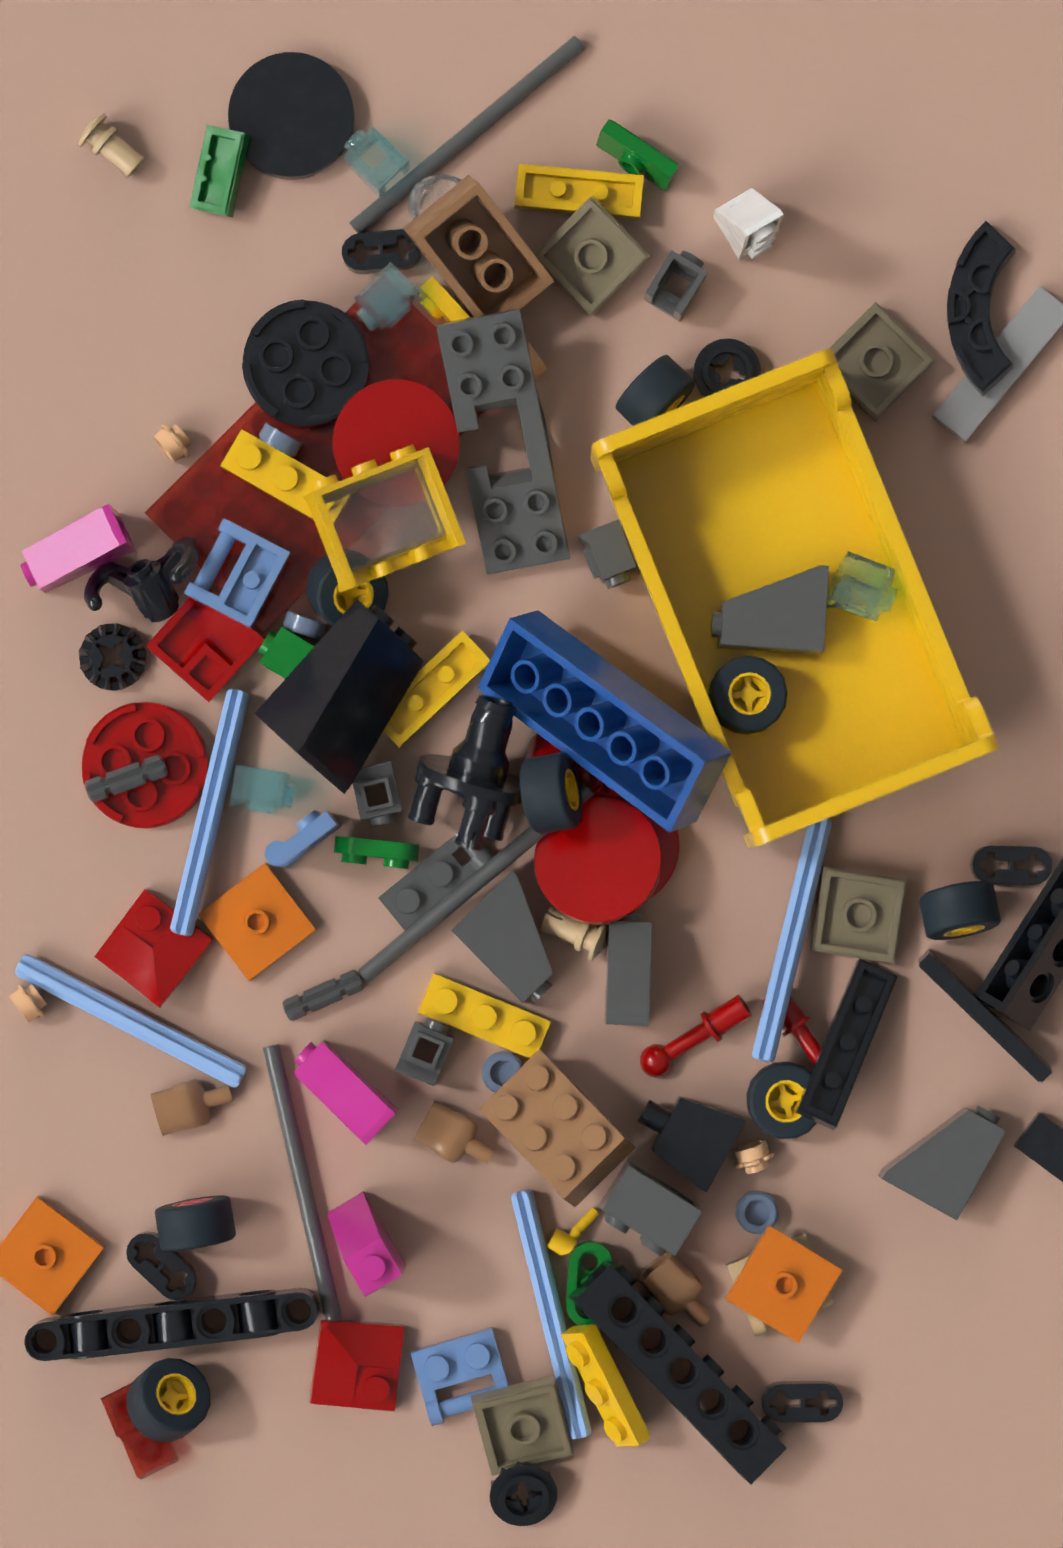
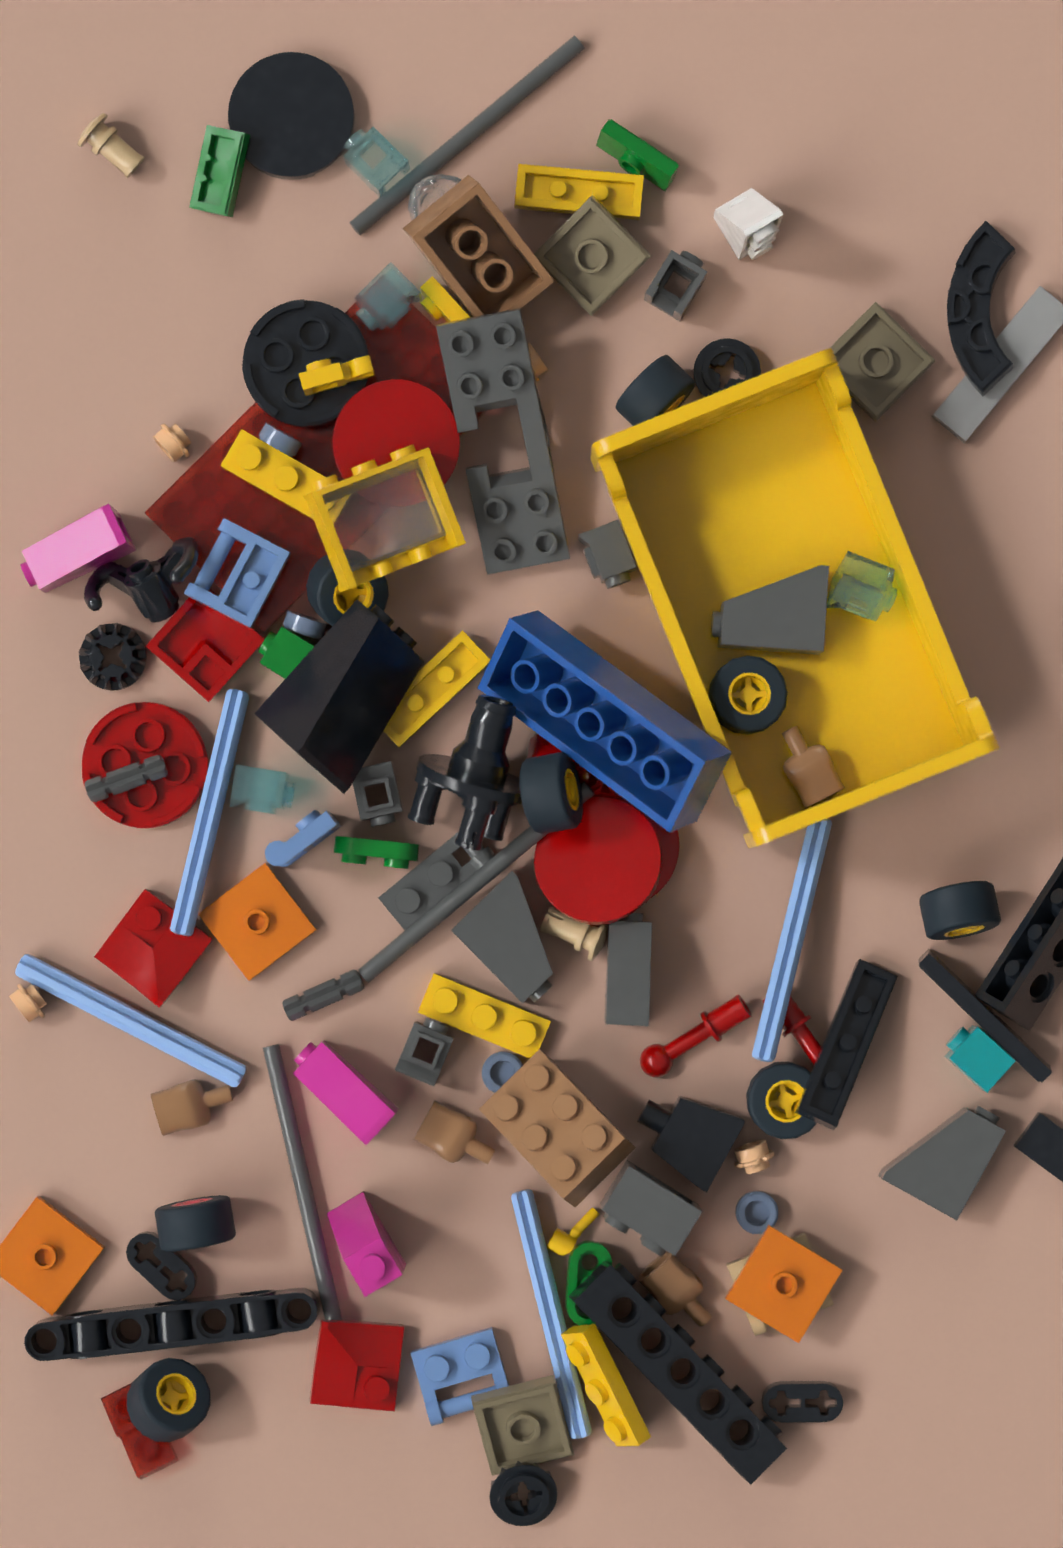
(324, 375): none -> yellow plate
(379, 241): black beam -> none
(810, 769): none -> medium nougat piece
(858, 915): dark tan plate -> none
(978, 1057): none -> teal brick
(1011, 875): black beam -> none

